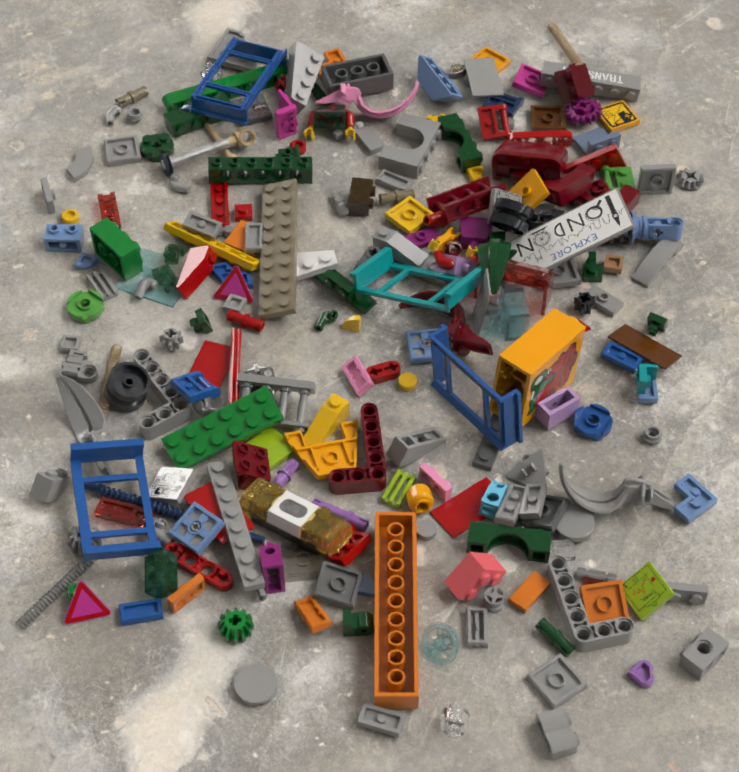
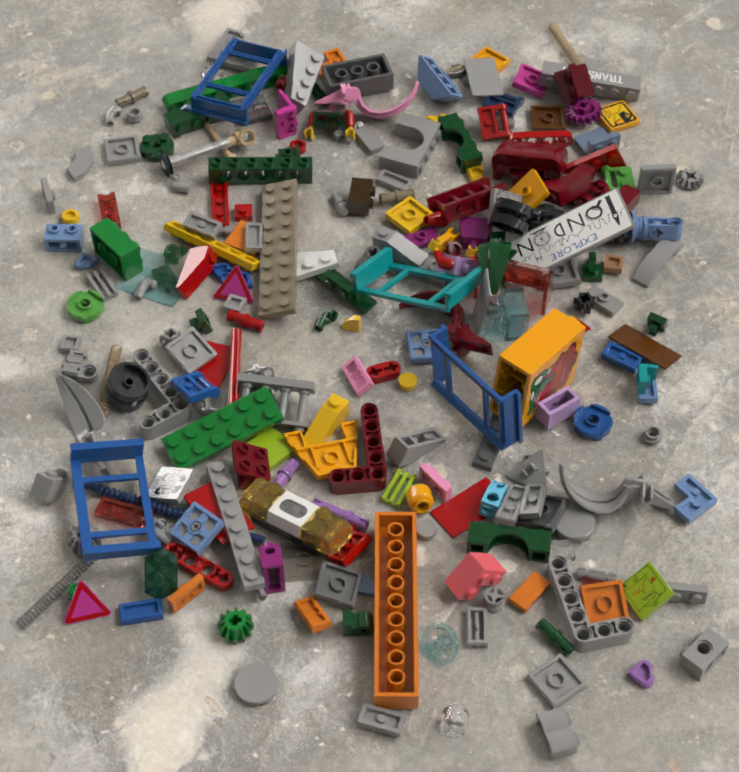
(190, 351): none -> light grey tile

